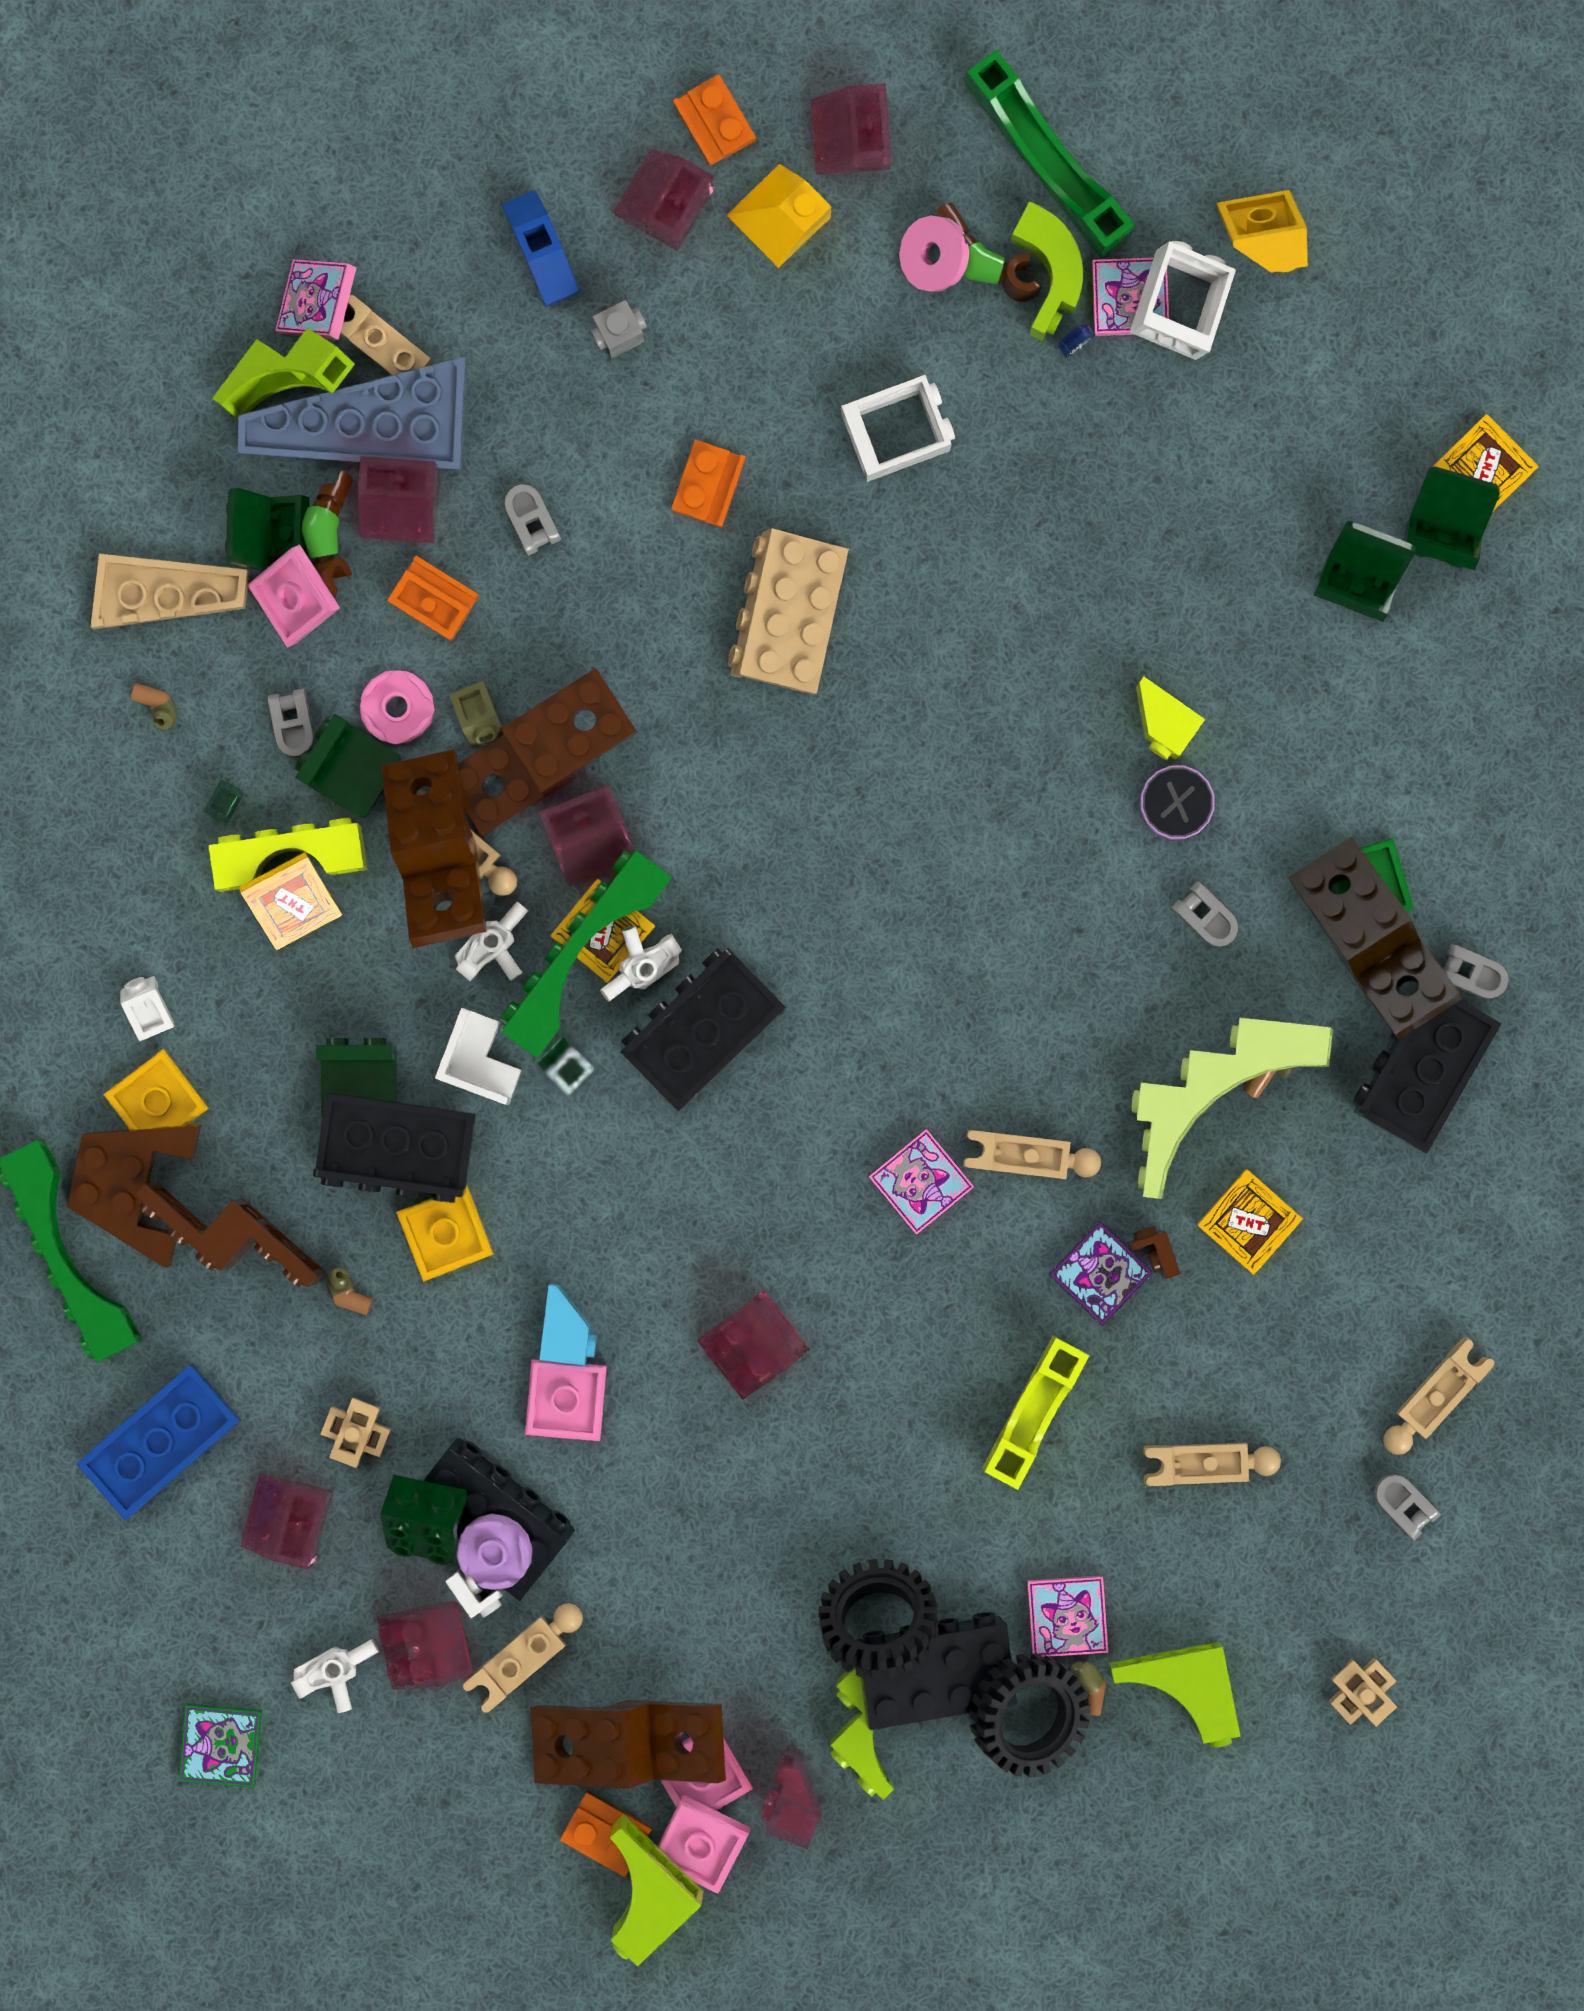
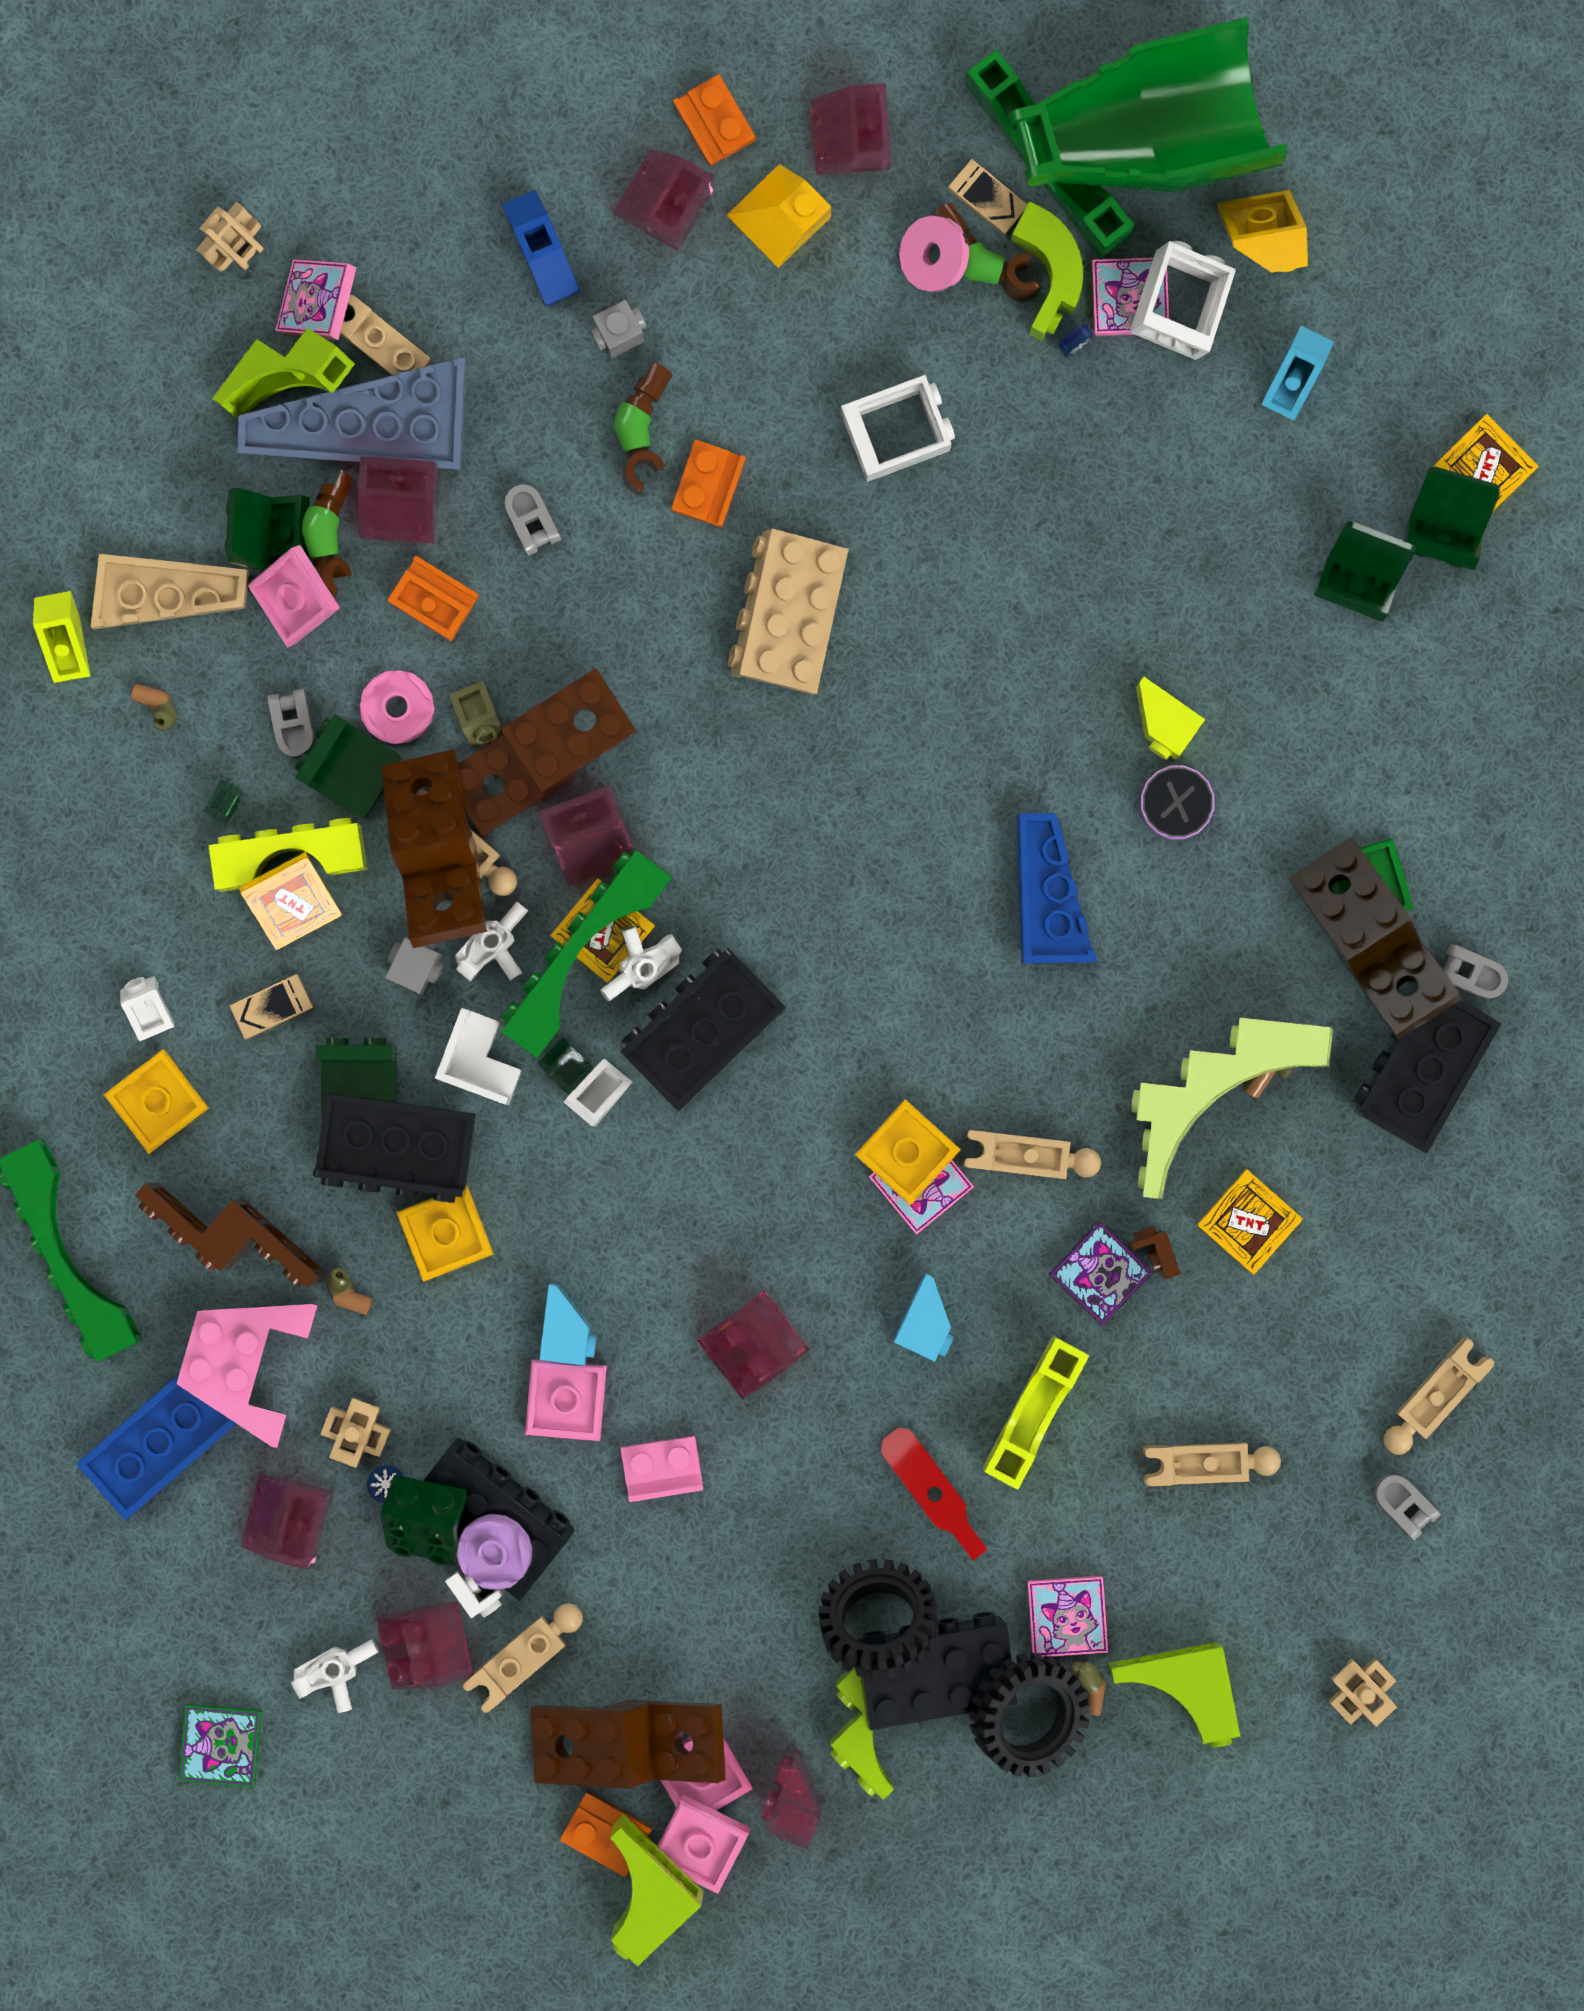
(61, 636): none -> neon yellow slope
(111, 1172): reddish brown wing -> none
(224, 238): none -> tan piece
(226, 1358): none -> bright pink wing
(271, 1006): none -> tan tile
(380, 1480): none -> clear blue tile
(414, 966): none -> light grey brick
(598, 1092): none -> white slope
(633, 422): none -> reddish brown piece
(662, 1468): none -> bright pink plate
(907, 1152): none -> yellow tile
(919, 1475): none -> red piece
(925, 1323): none -> medium azure slope
(987, 197): none -> tan tile
(1048, 900): none -> blue wing
(1155, 118): none -> green windscreen
(1218, 924): light grey plate -> none
(1297, 373): none -> medium azure slope

